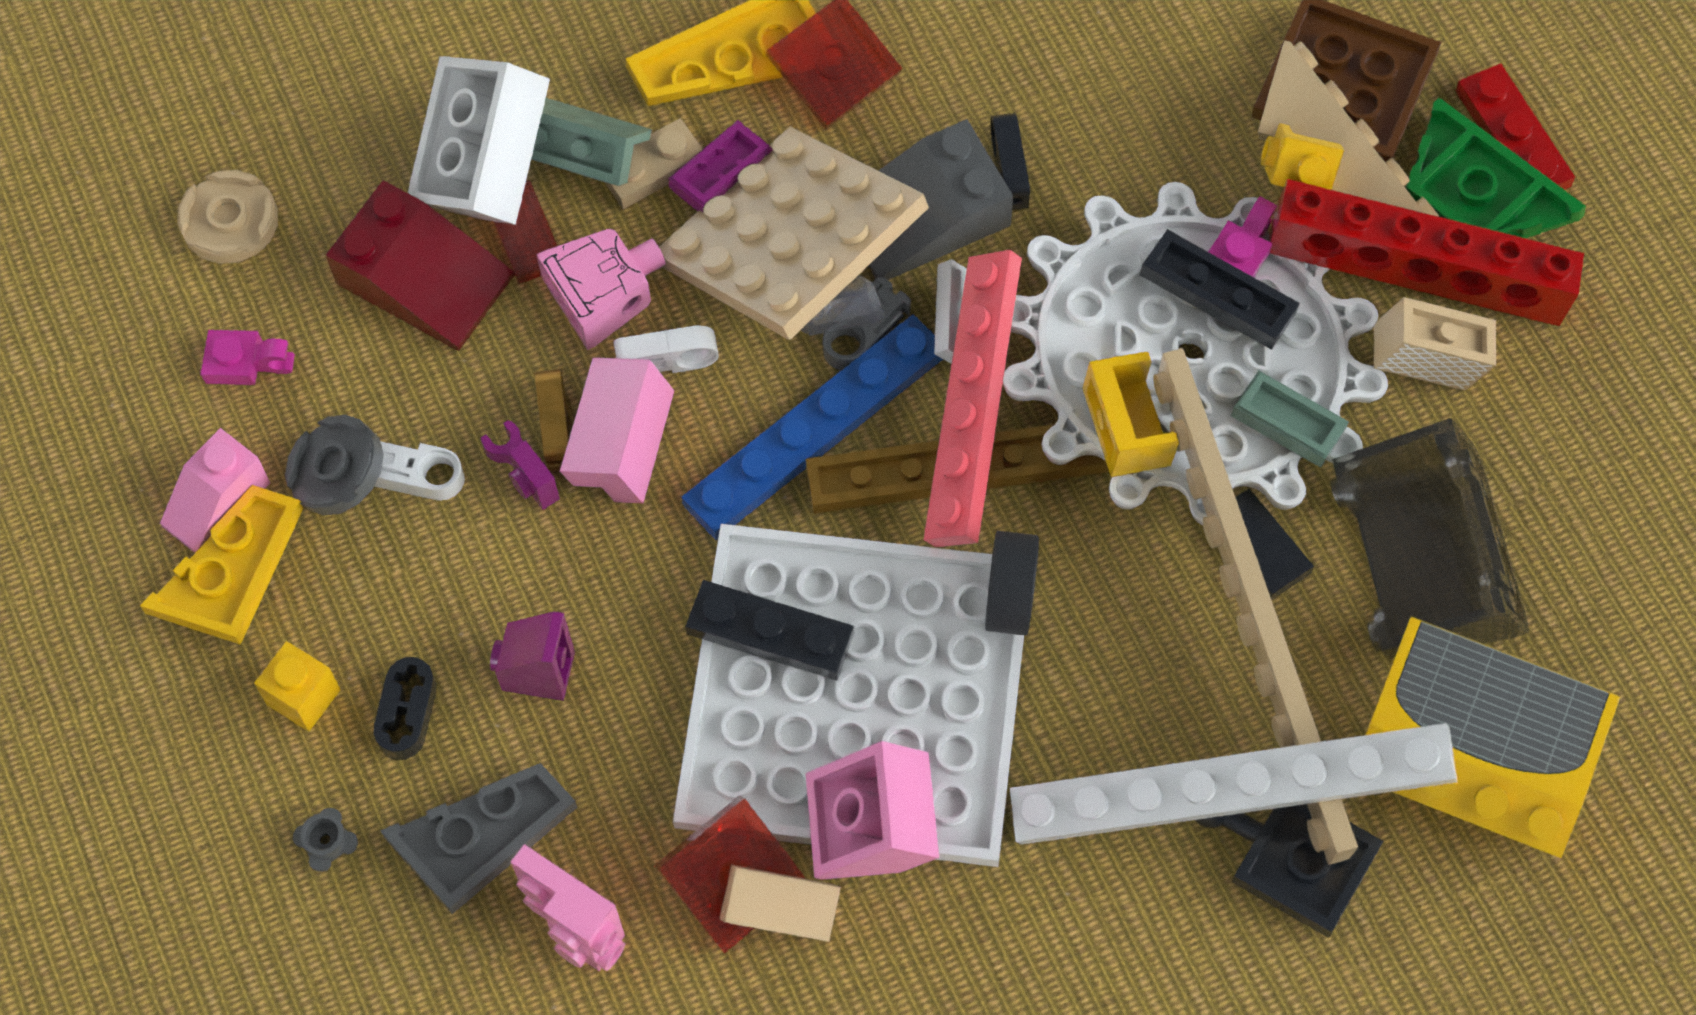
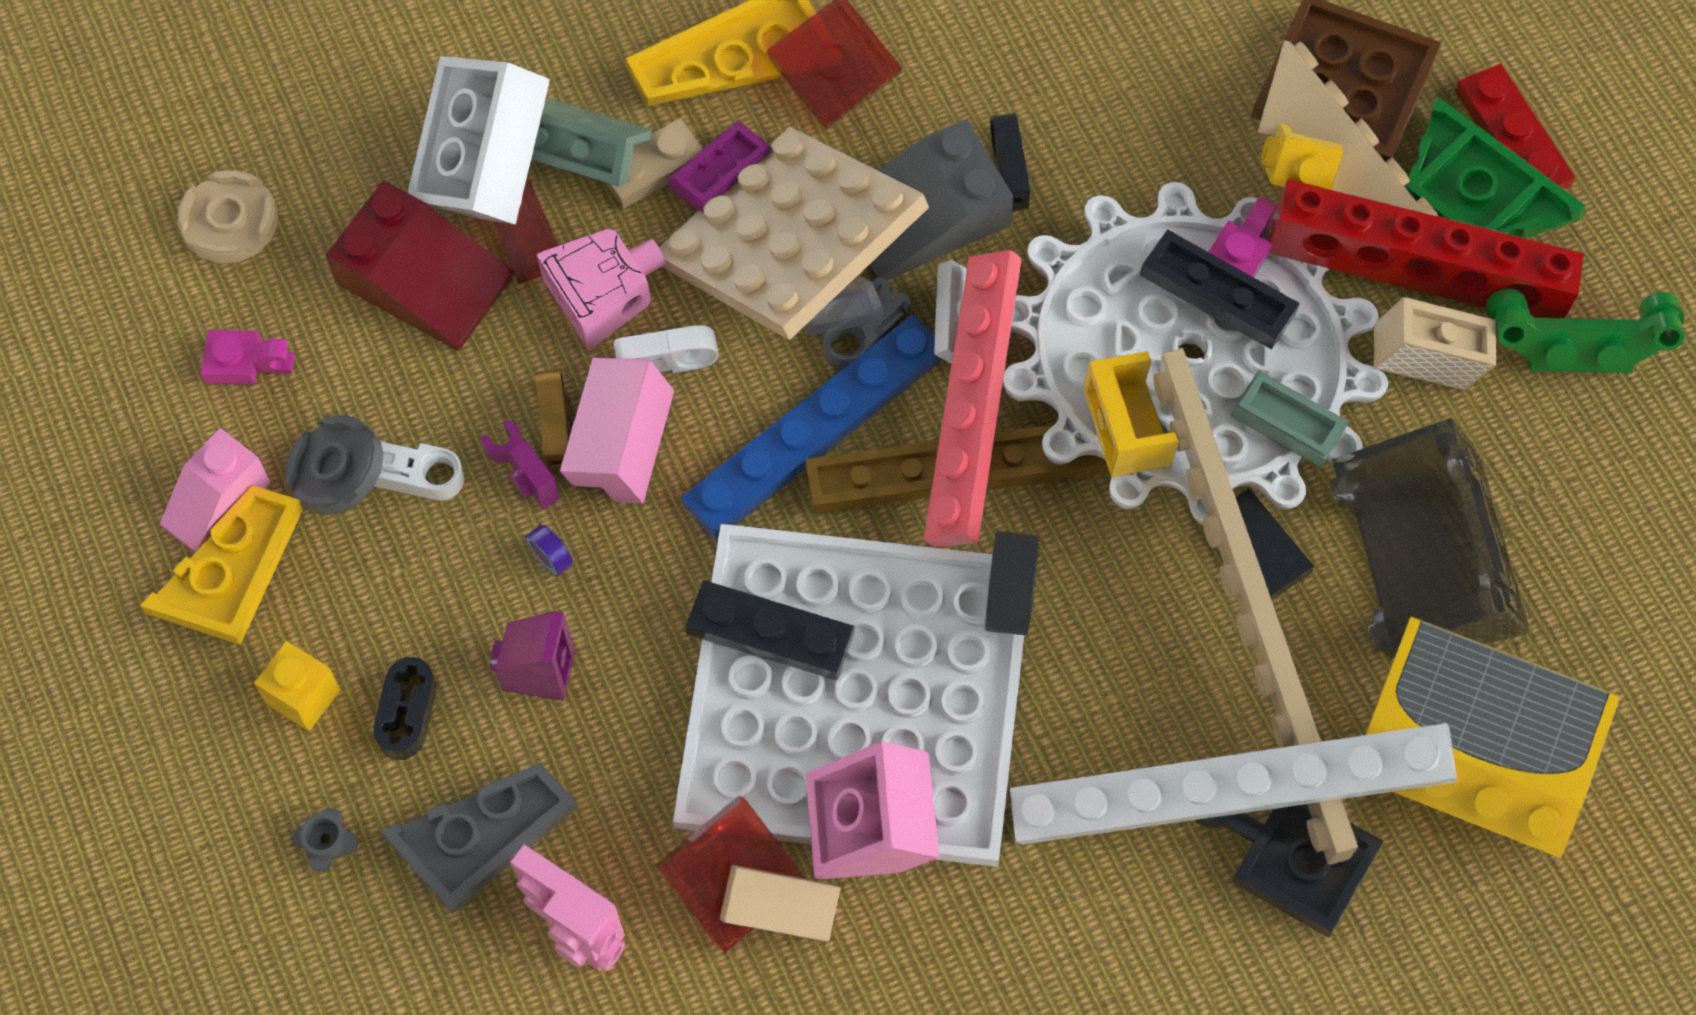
(549, 549): none -> dark purple tile
(1587, 343): none -> green plate

